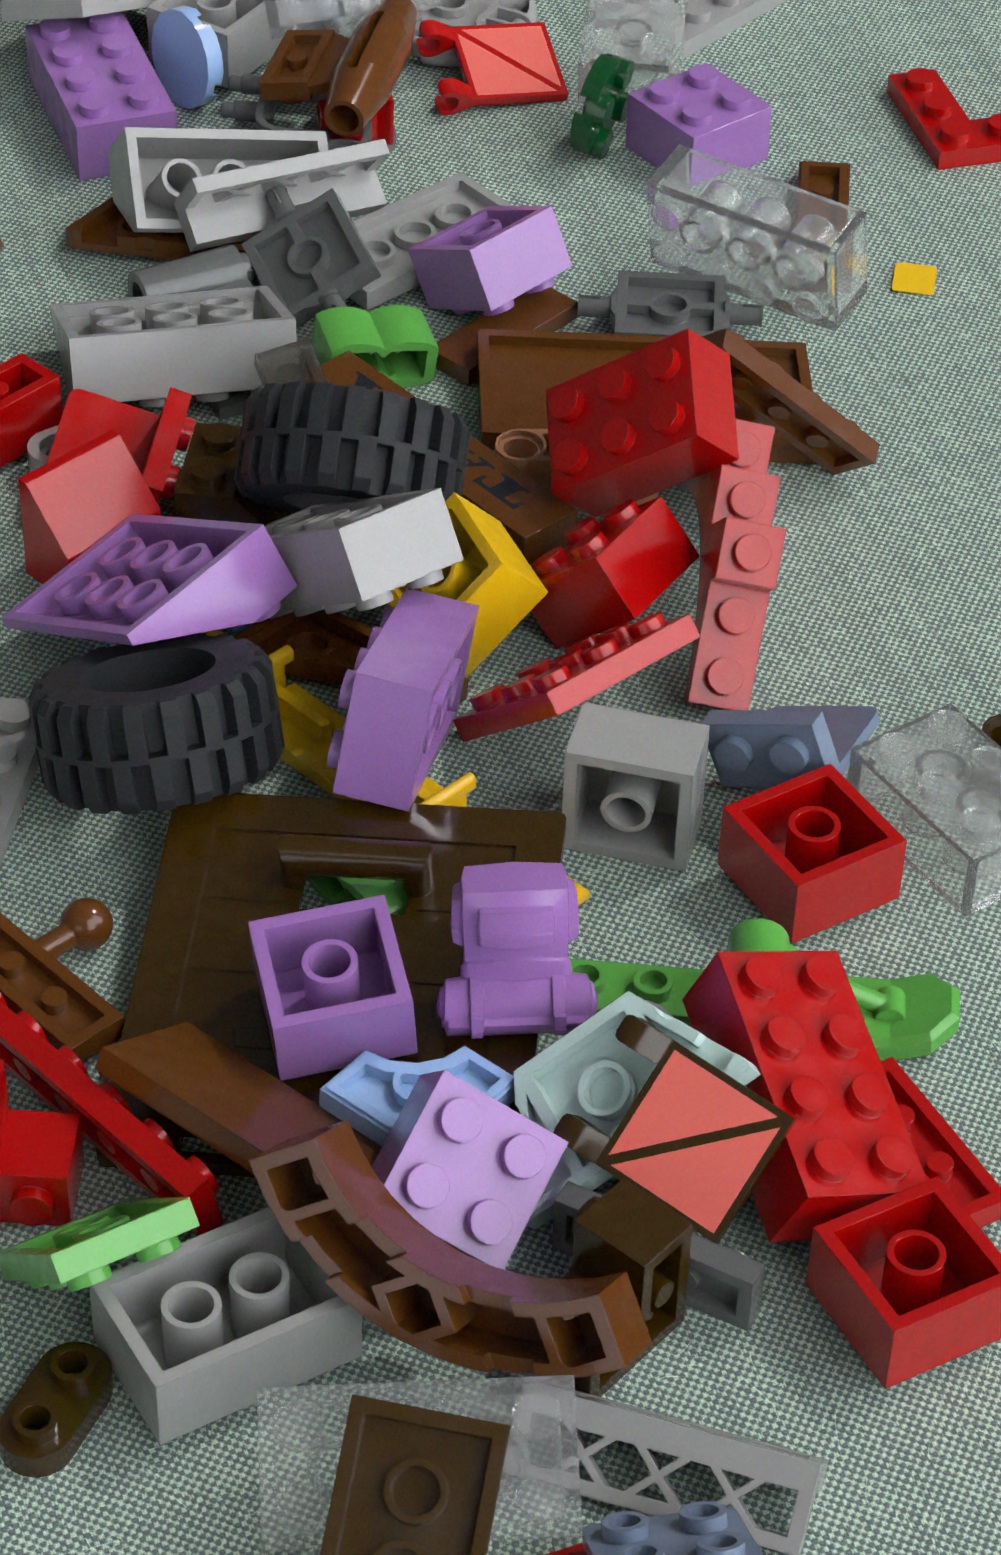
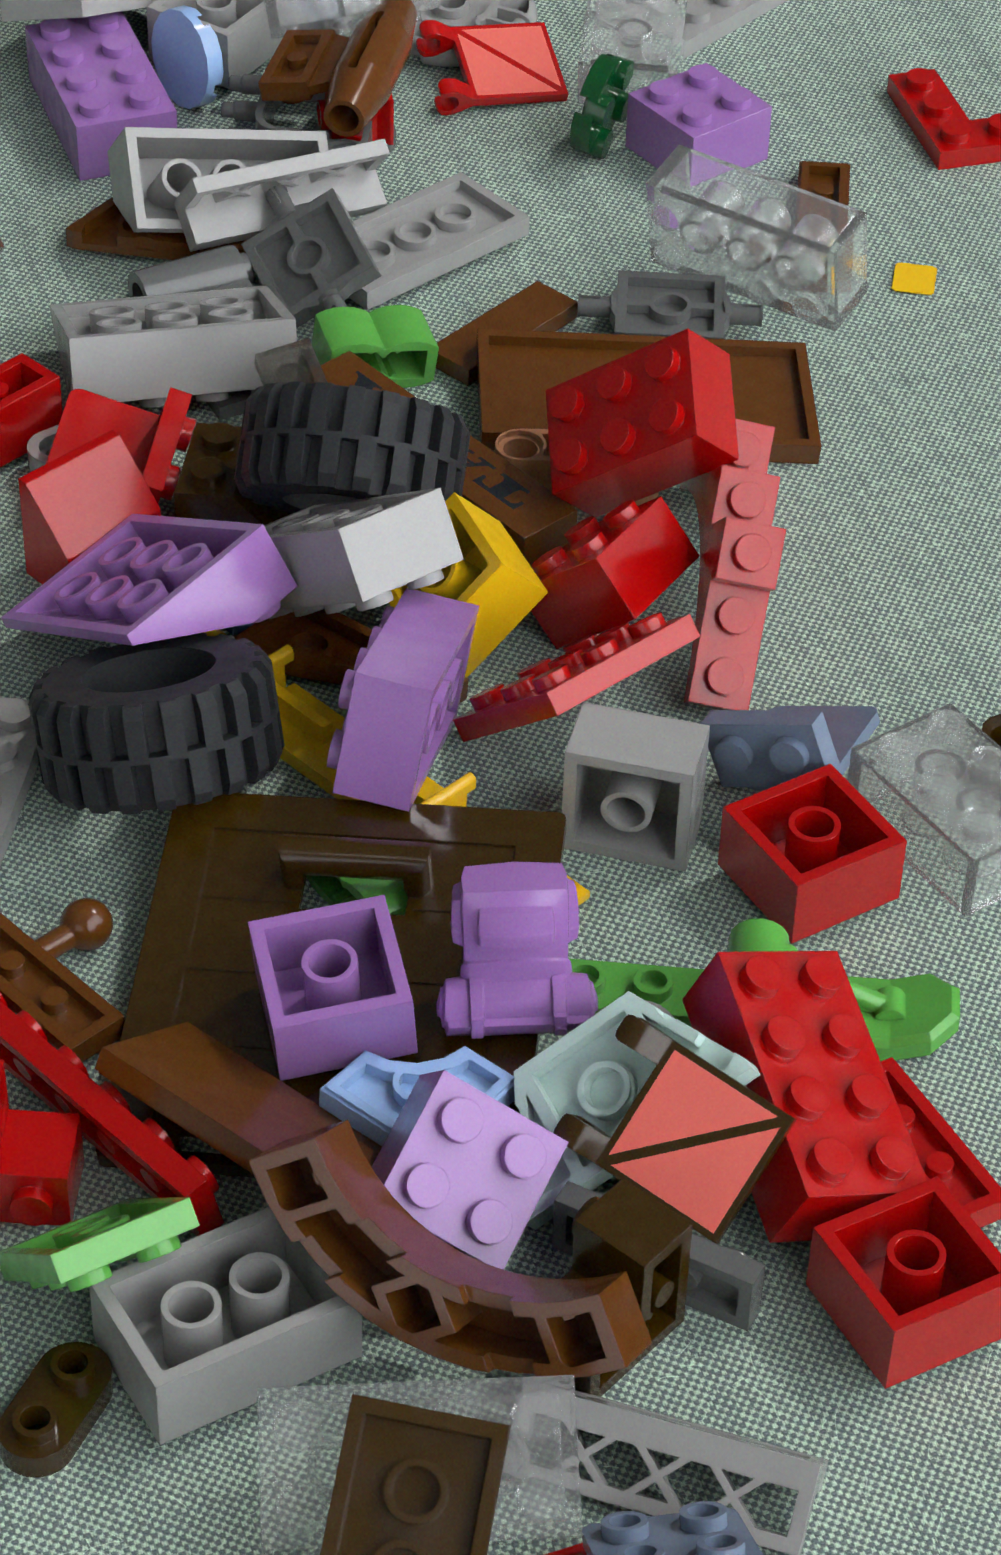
(491, 259): medium lavender brick -> none
(799, 415): reddish brown plate -> none

